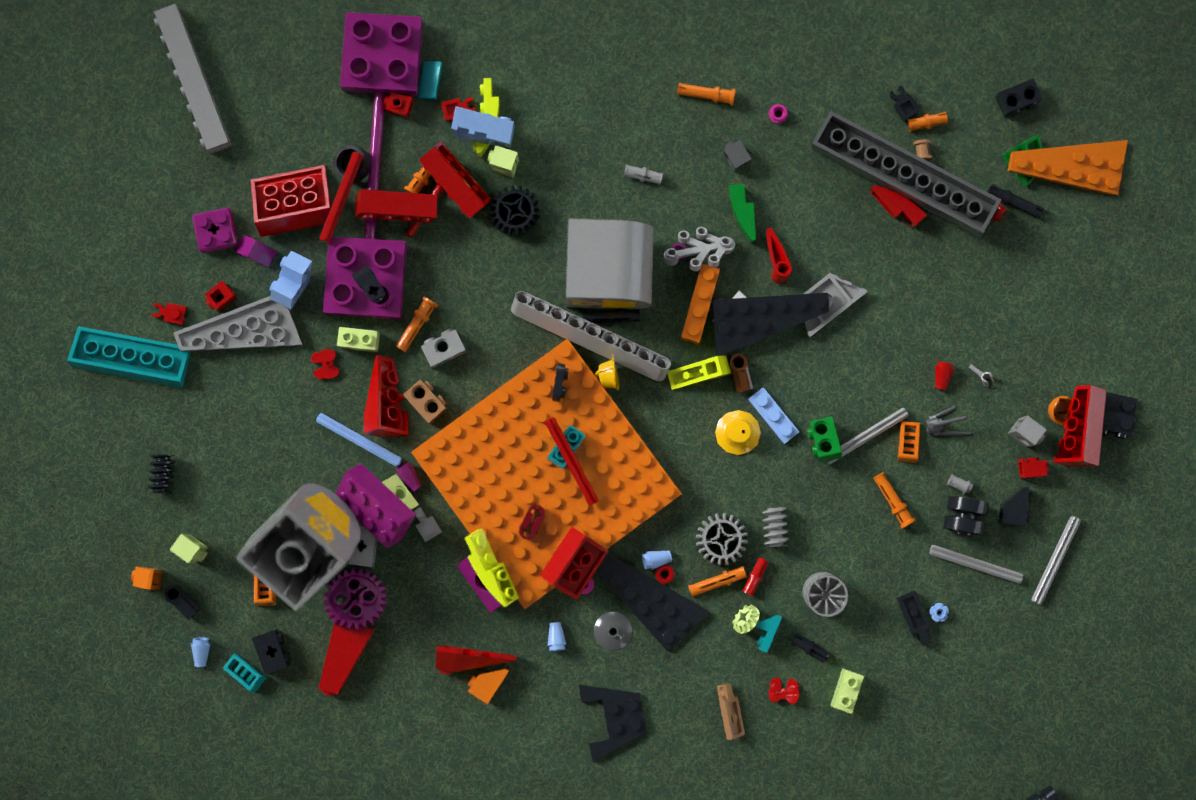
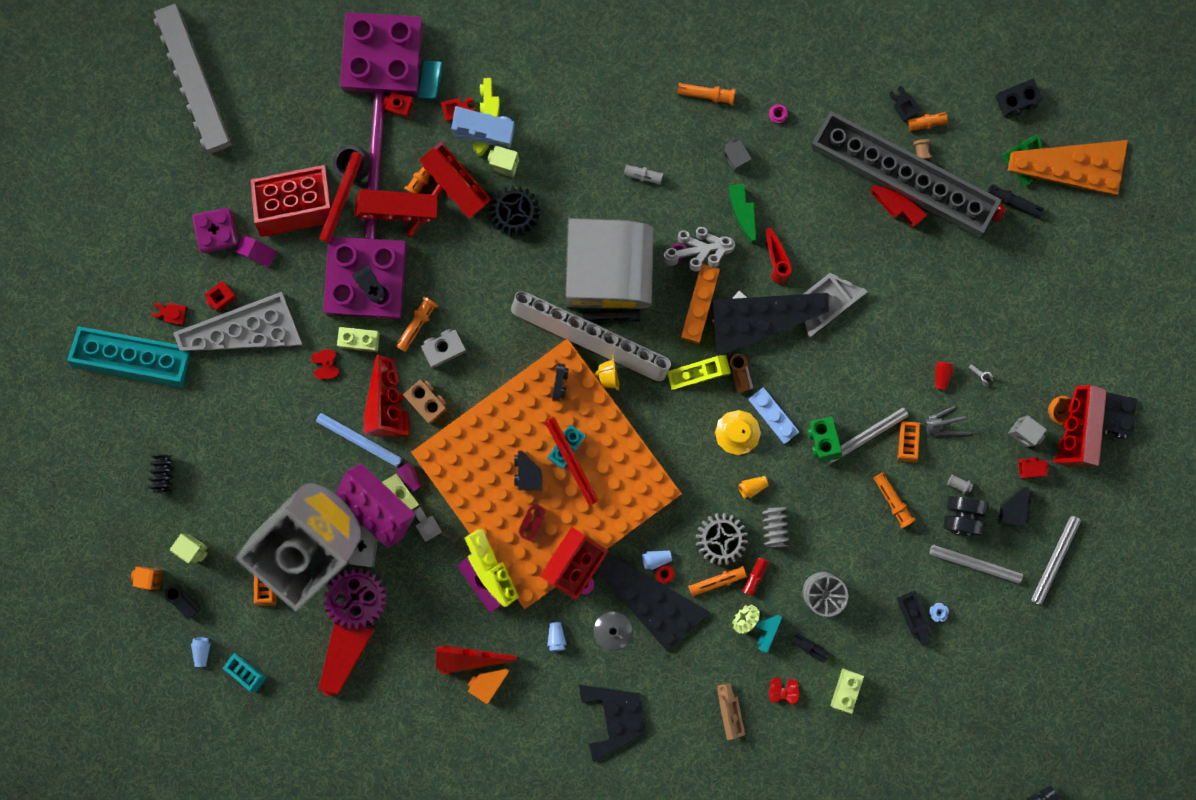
(263, 645): black brick -> none
(292, 279): light blue brick -> none
(529, 474): none -> black slope
(751, 487): none -> light orange cone

